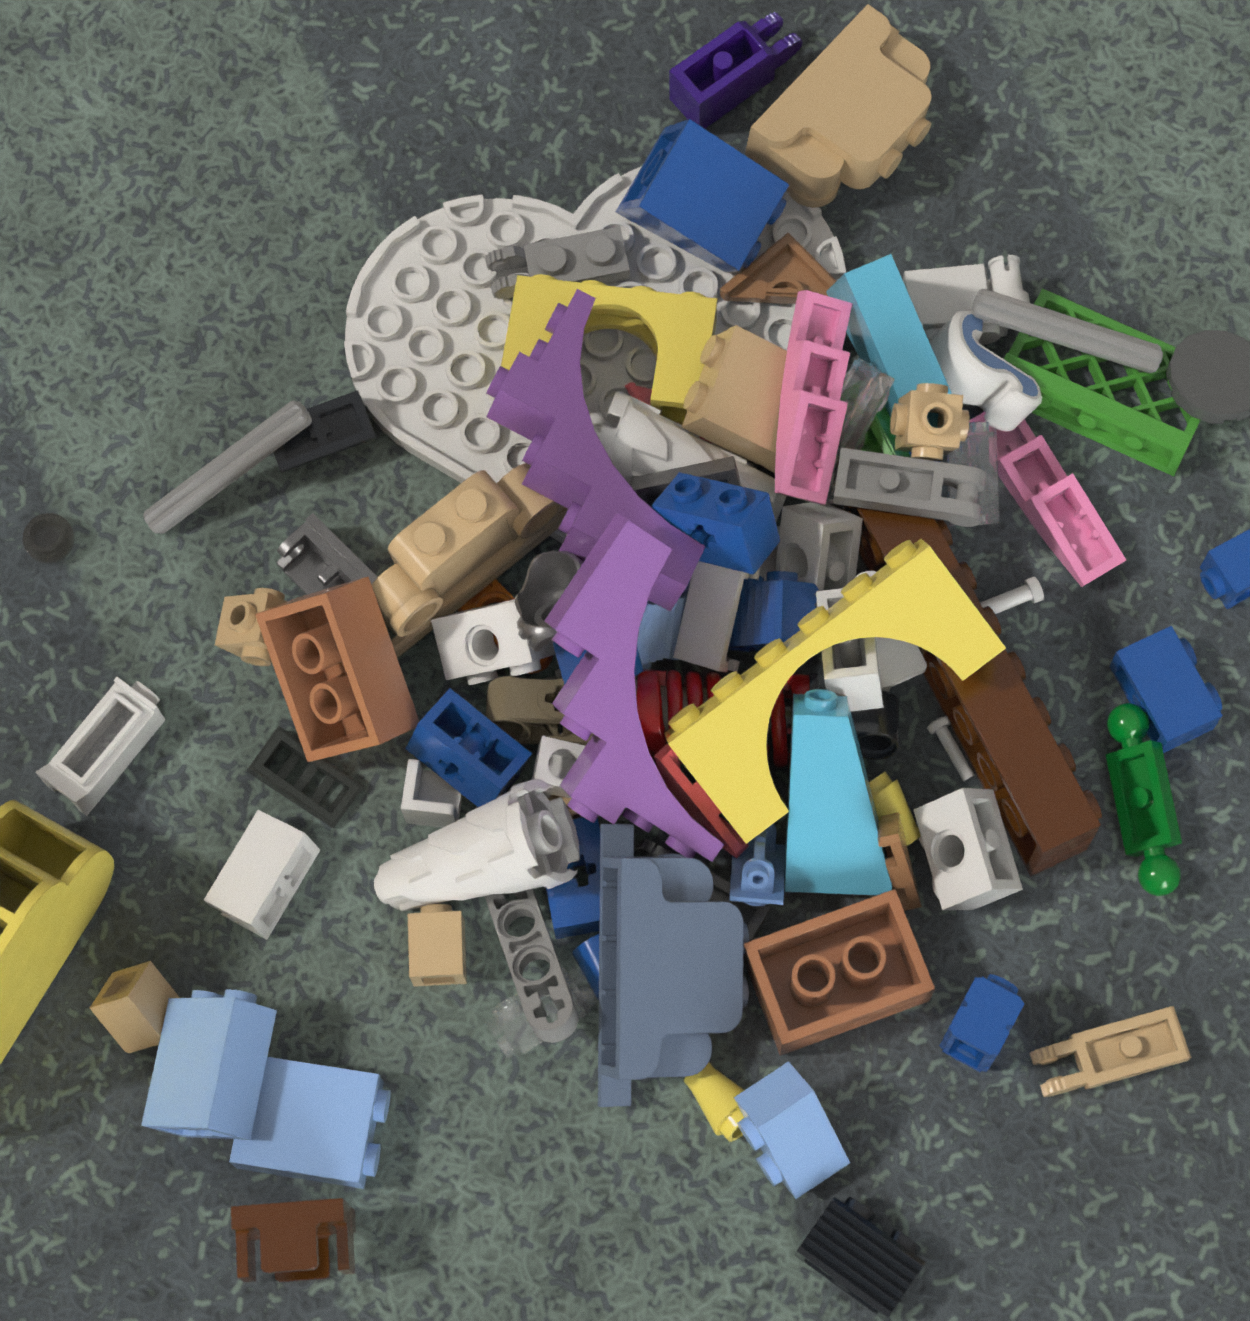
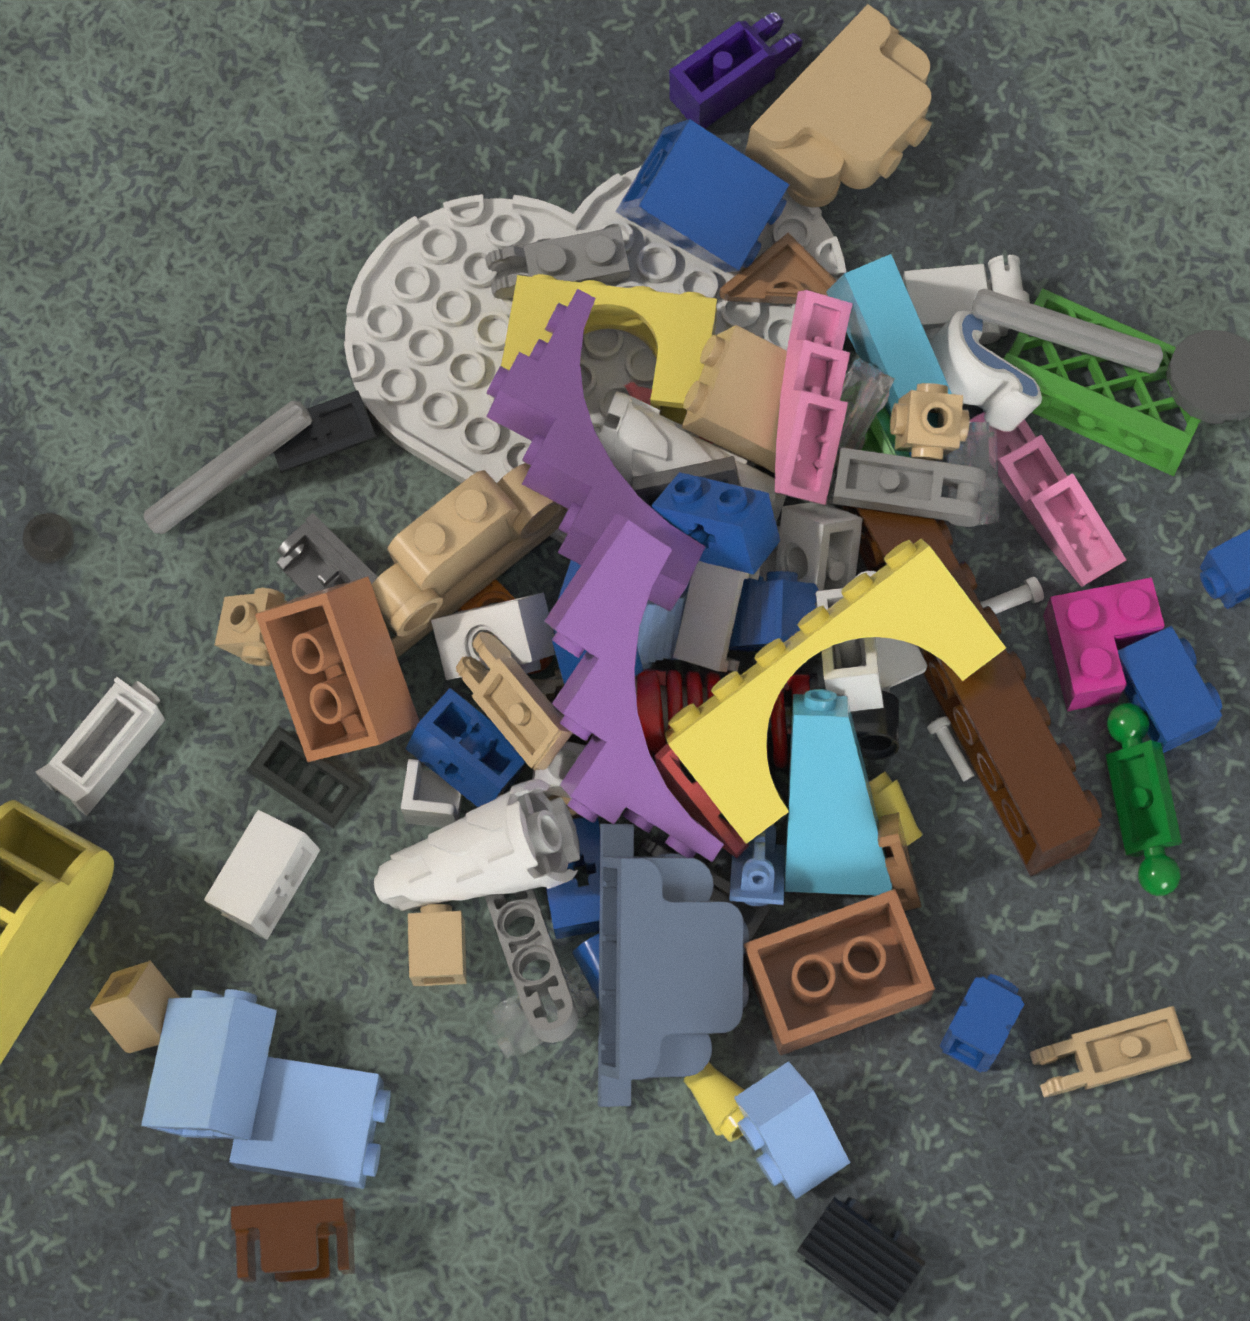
(513, 702): none -> tan hinge
(543, 586): flat silver hair -> none
(988, 867): white brick -> none
(1090, 629): none -> dark pink brick

